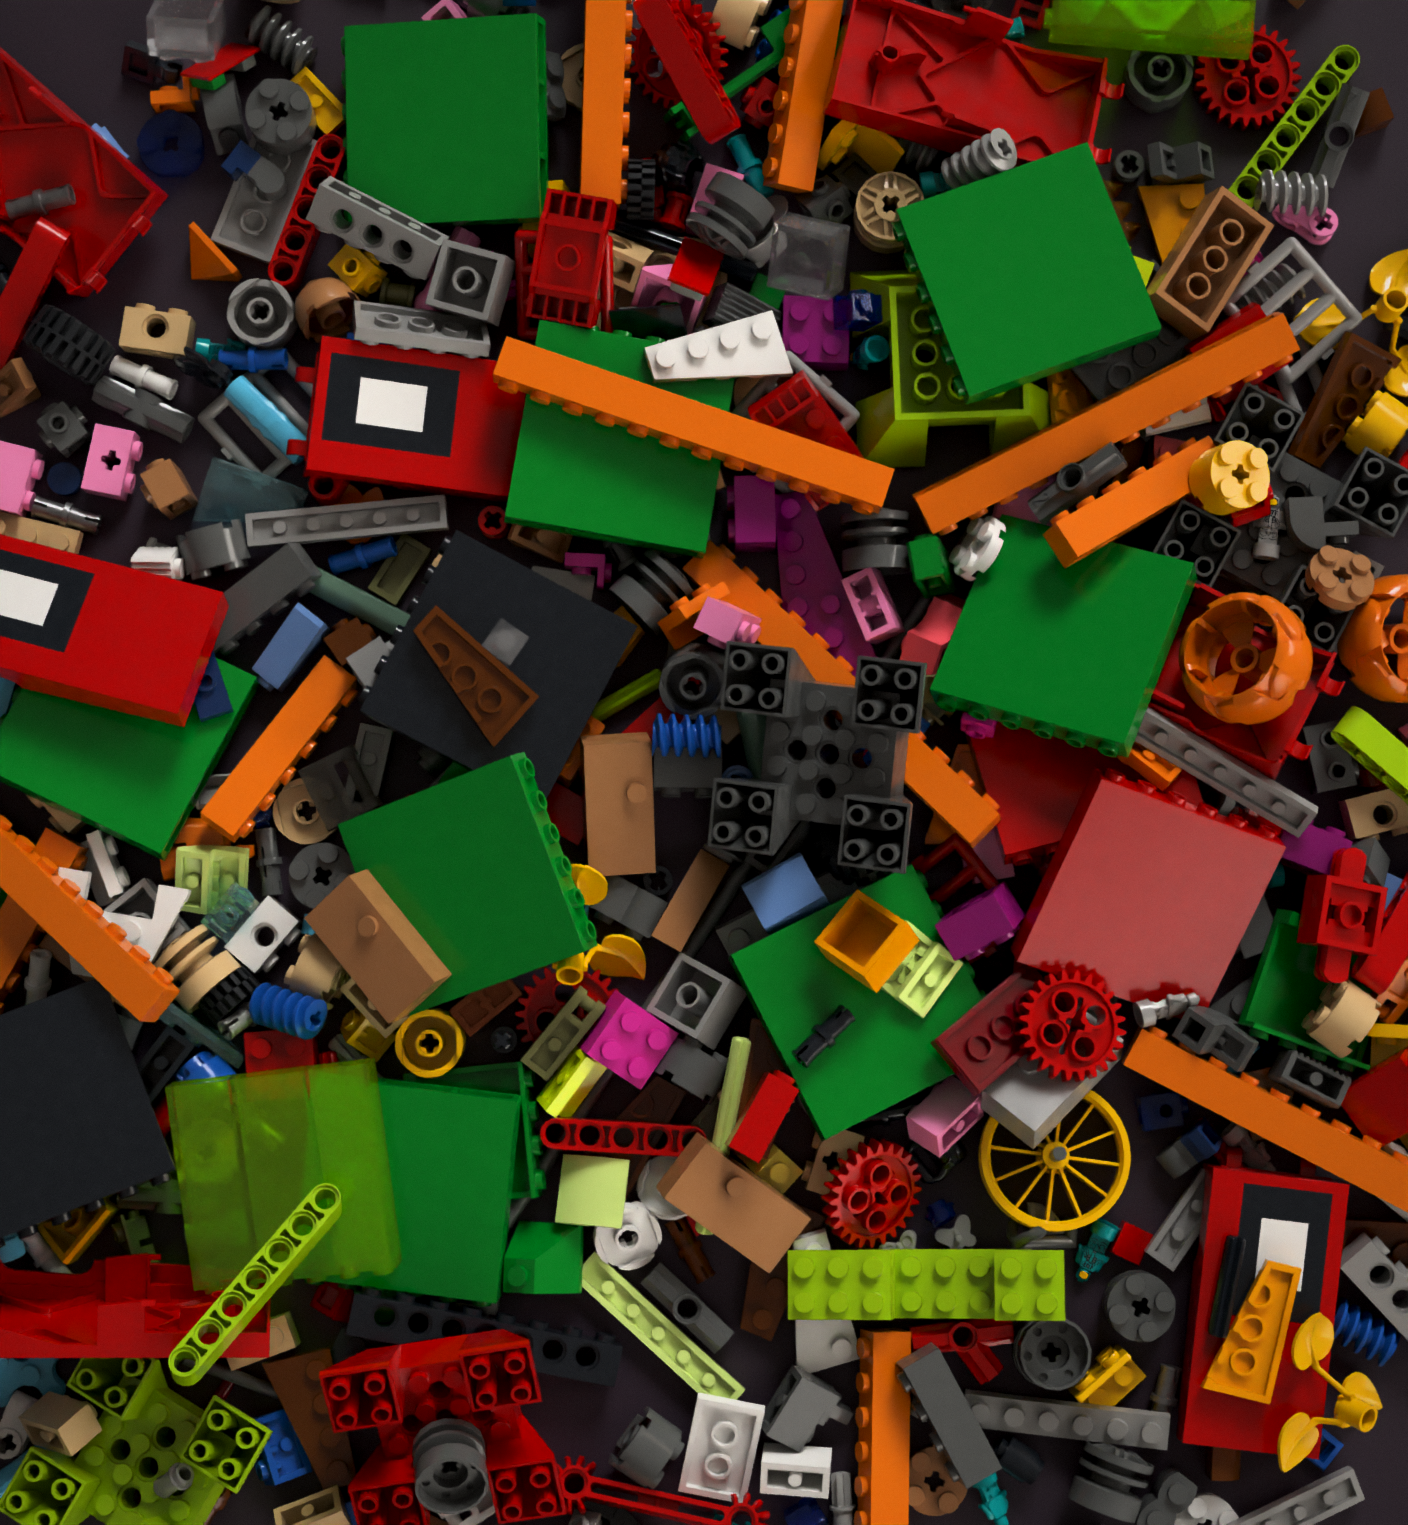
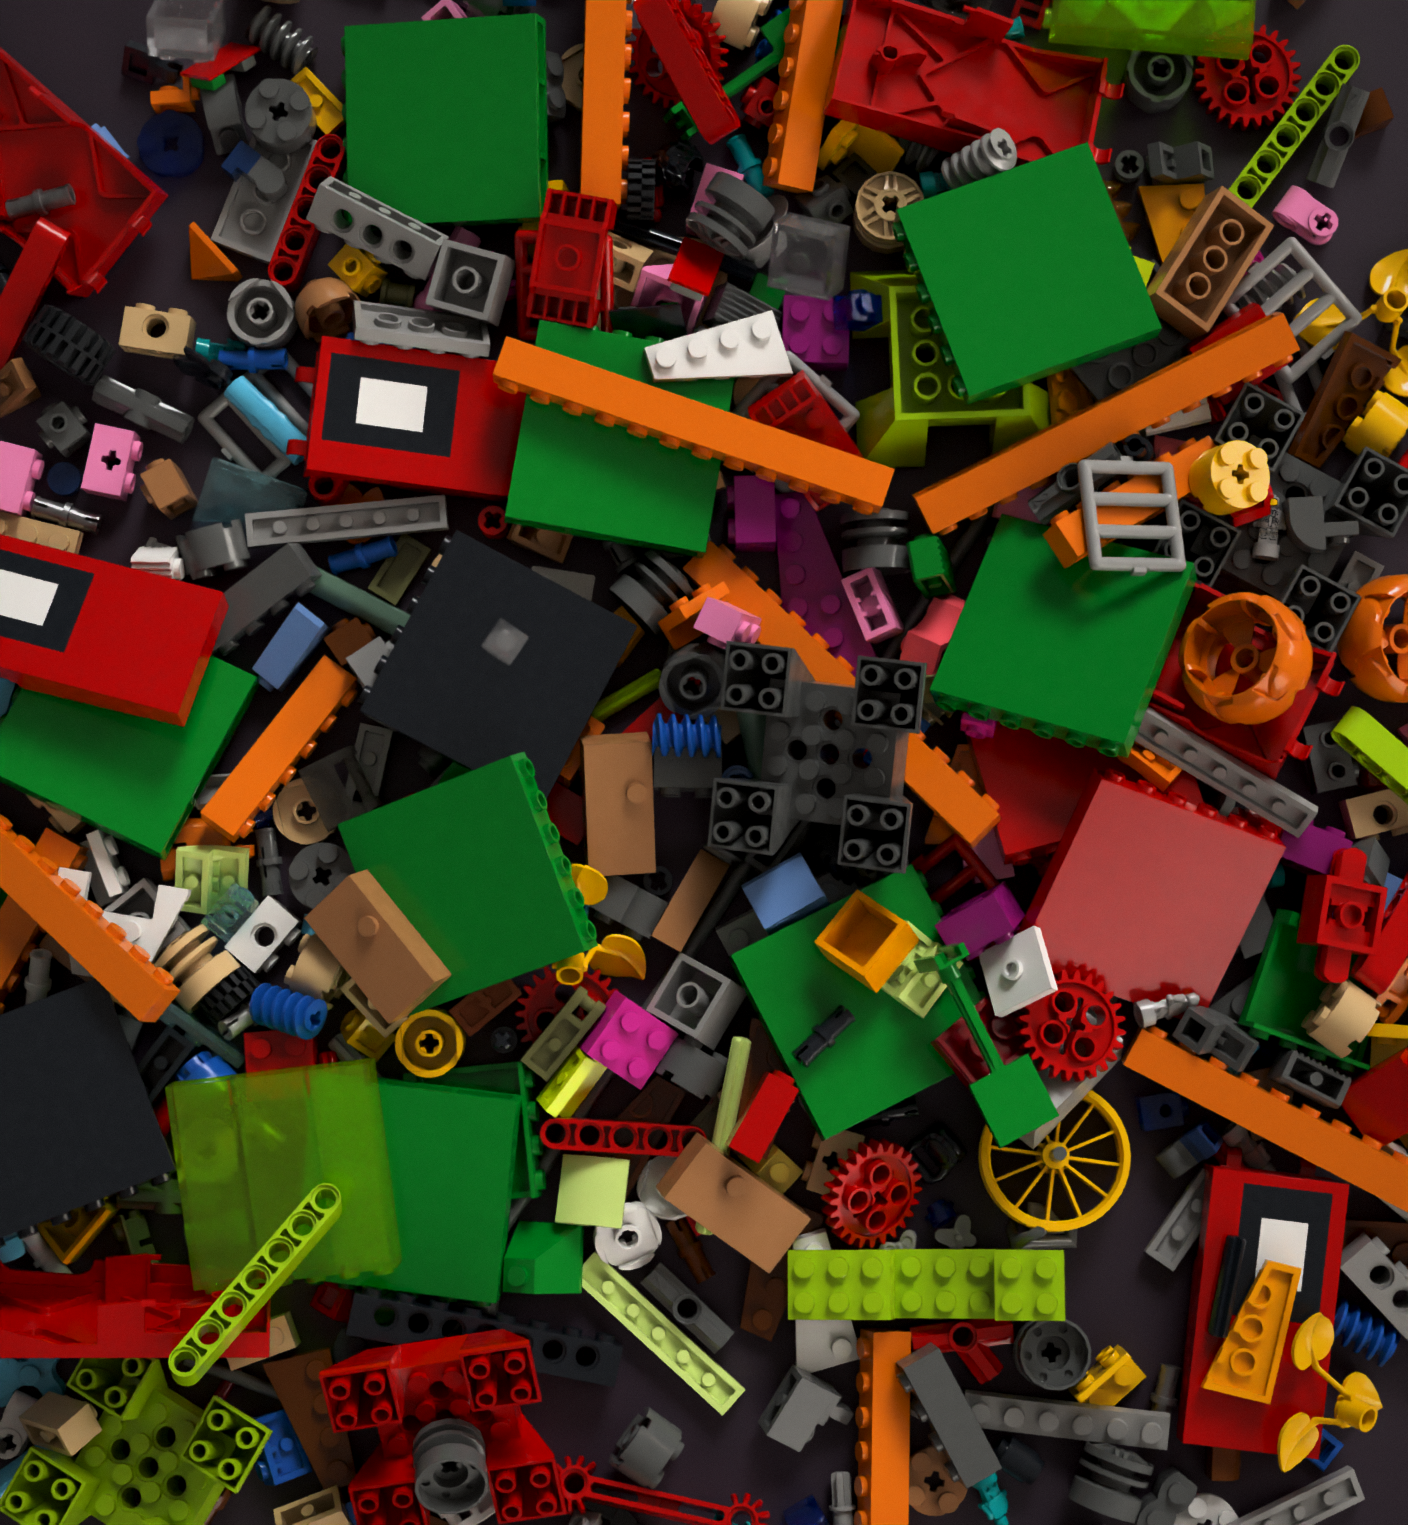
(143, 377): white pin -> none
(178, 1477): light grey pin -> none
(212, 695): dark blue plate -> none
(479, 679): reddish brown wing -> none
(584, 563): dark pink bracket -> none
(675, 212): red bush -> none
(721, 1447): white plate -> none
(795, 1472): white brick -> none
(870, 351): teal piece -> none
(944, 1116): bright pink brick -> none
(978, 547): white plate -> none
(1011, 1094): none -> green piece
(1018, 971): none -> white plate
(1091, 1256): teal piece -> none
(1130, 1242): red slope -> none
(1136, 565): none -> light grey bar
(1139, 448): none -> black pin
(1144, 1324): dark grey brick -> none
(1292, 191): light grey piece -> none
(1351, 567): medium nougat plate -> none

